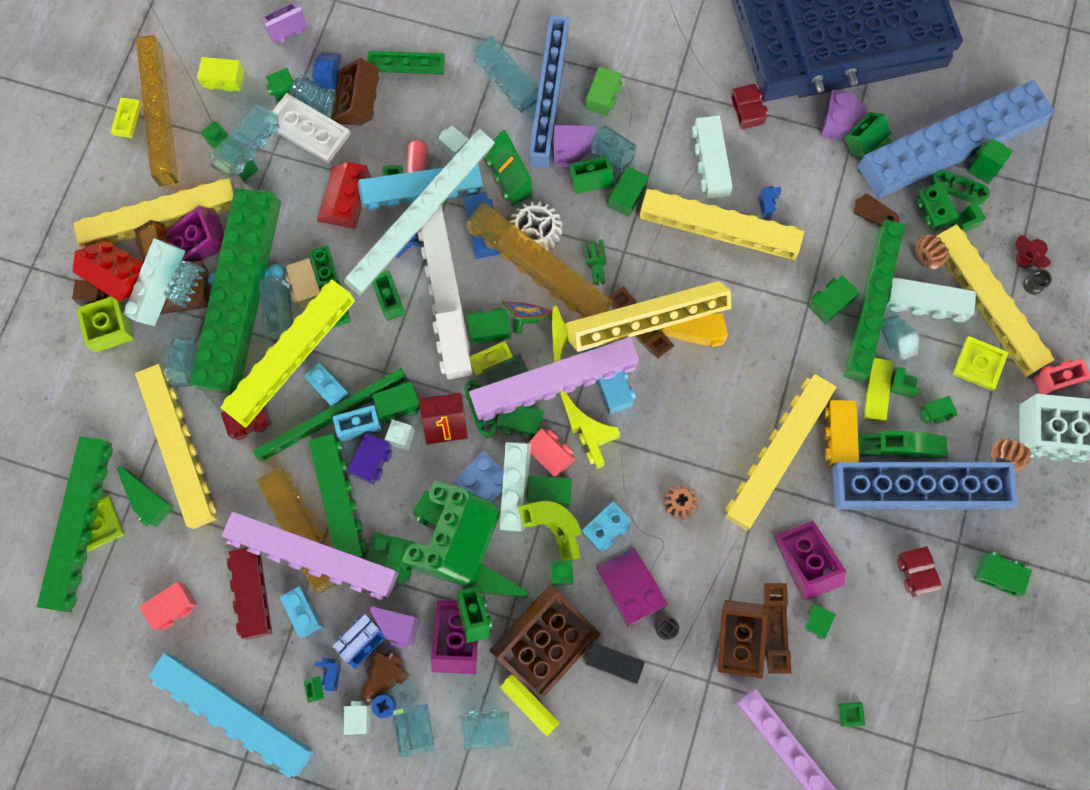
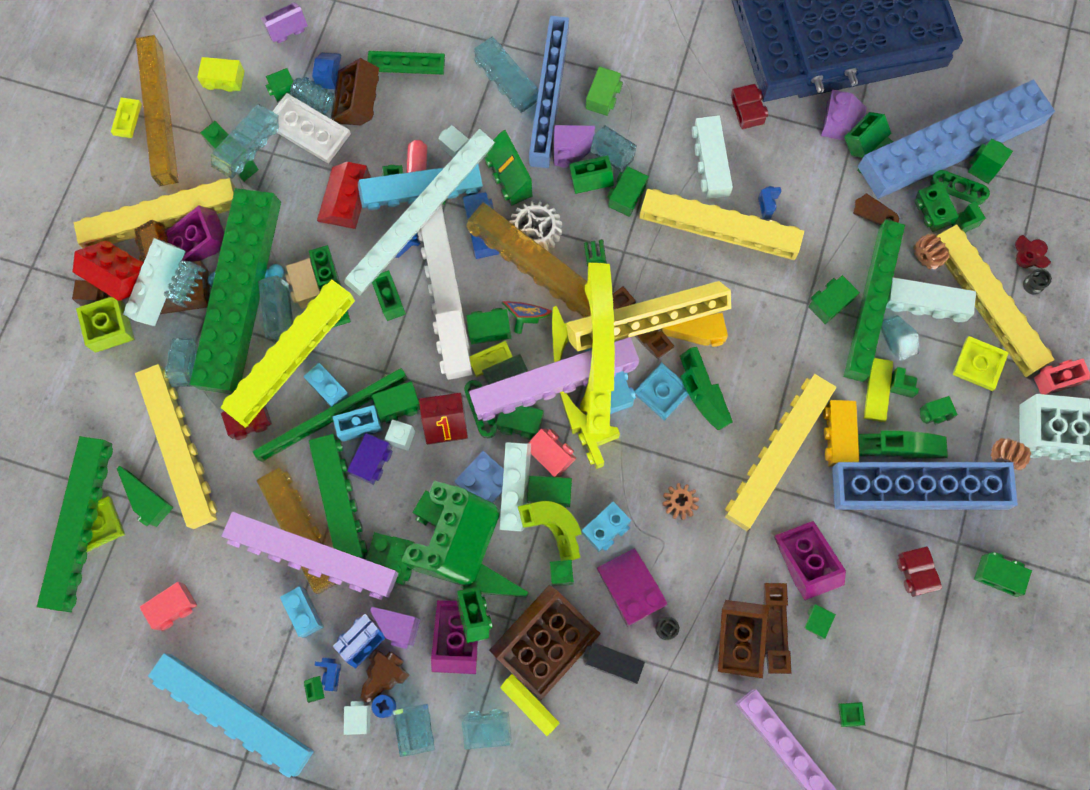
(250, 594): dark red brick -> none
(601, 377): none -> neon yellow slope
(662, 391): none -> medium azure tile
(704, 395): none -> green slope

